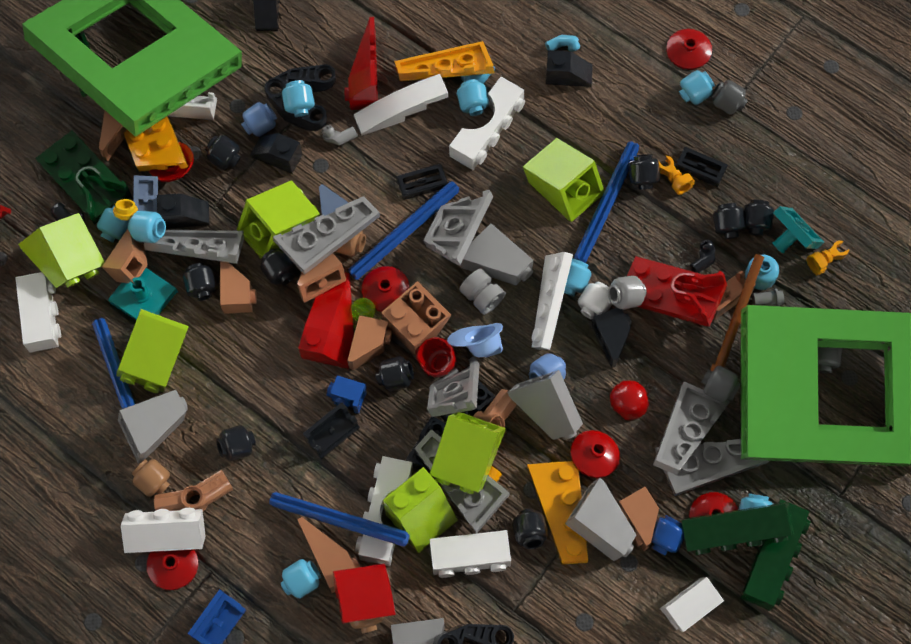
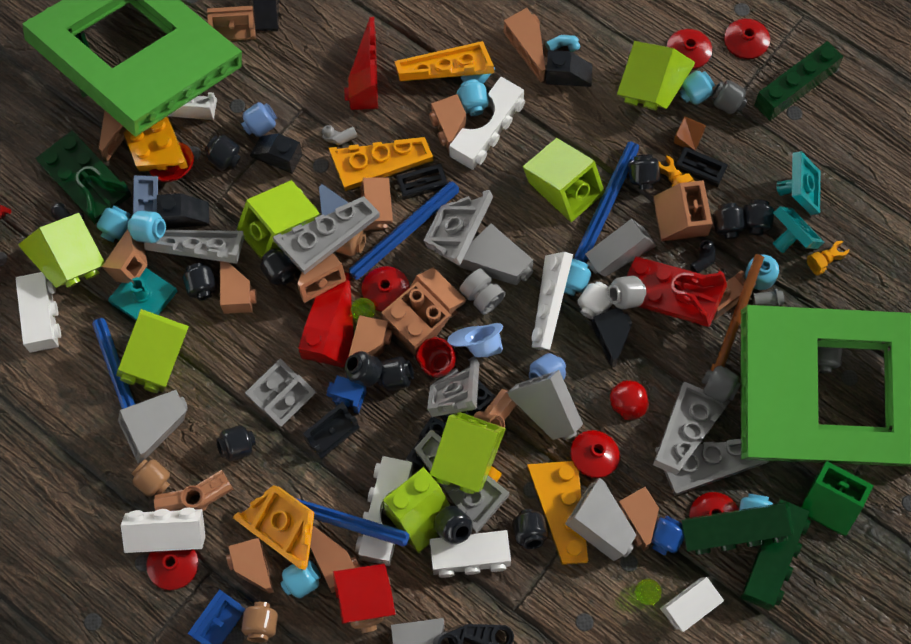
(124, 209): yellow plate -> none
(233, 22): none -> nougat hinge
(250, 564): none -> nougat slope
(259, 622): none -> medium nougat head
(280, 392): none -> light grey slope
(281, 524): none -> light orange wing
(298, 98): medium azure head -> none
(311, 76): black connector -> none
(363, 368): none -> black head
(378, 160): none -> light orange wing
(378, 194): none -> nougat hinge
(399, 104): white slope -> none
(441, 290): none -> nougat hinge
(449, 118): none -> nougat slope
(453, 525): none -> black head
(525, 35): none -> nougat slope
(620, 248): none -> light grey slope
(648, 592): none -> clear neon green plate
(653, 75): none -> lime slope
(683, 211): none -> nougat slope
(689, 133): none -> dark orange slope
(747, 46): none -> red dish
(798, 80): none -> dark green brick
(804, 183): none -> teal tile
(836, 498): none -> green slope

